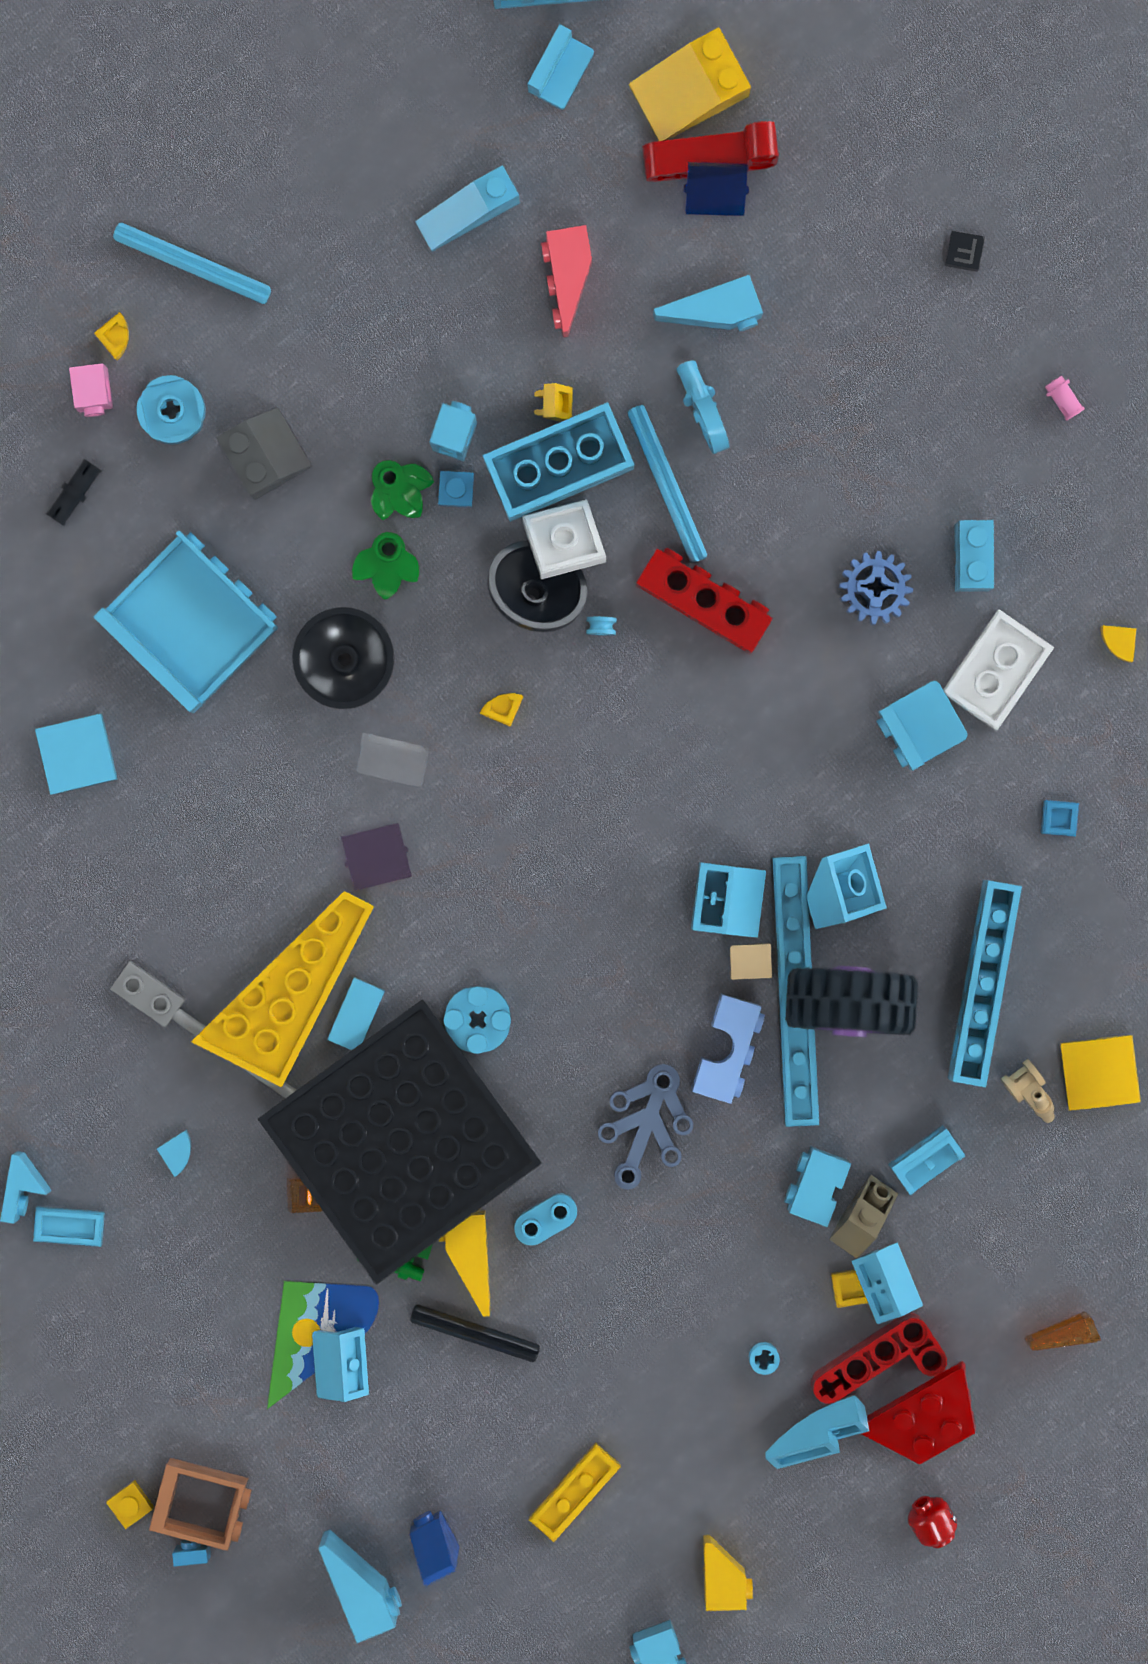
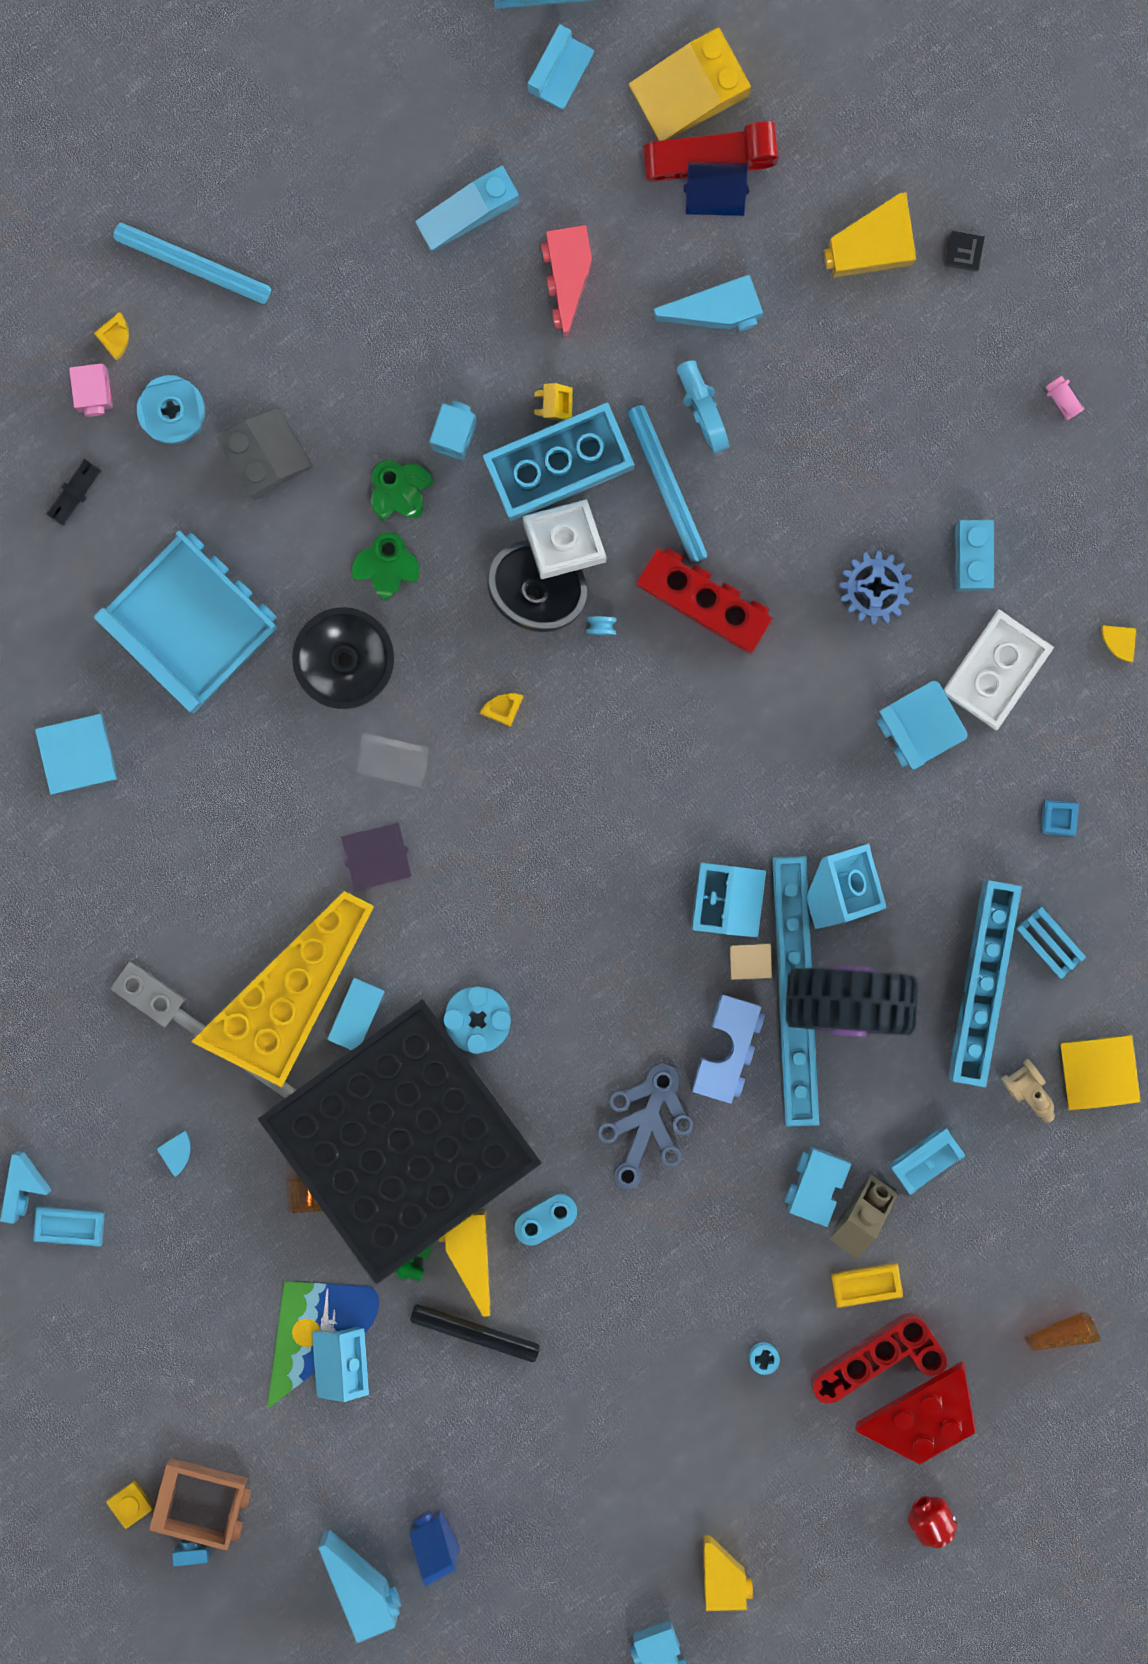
(456, 489): dark azure plate -> none
(574, 1492): yellow tile -> none
(819, 1433): medium azure slope -> none
(874, 242): none -> yellow slope
(887, 1283): medium azure hinge -> none
(1069, 963): none -> medium azure tile

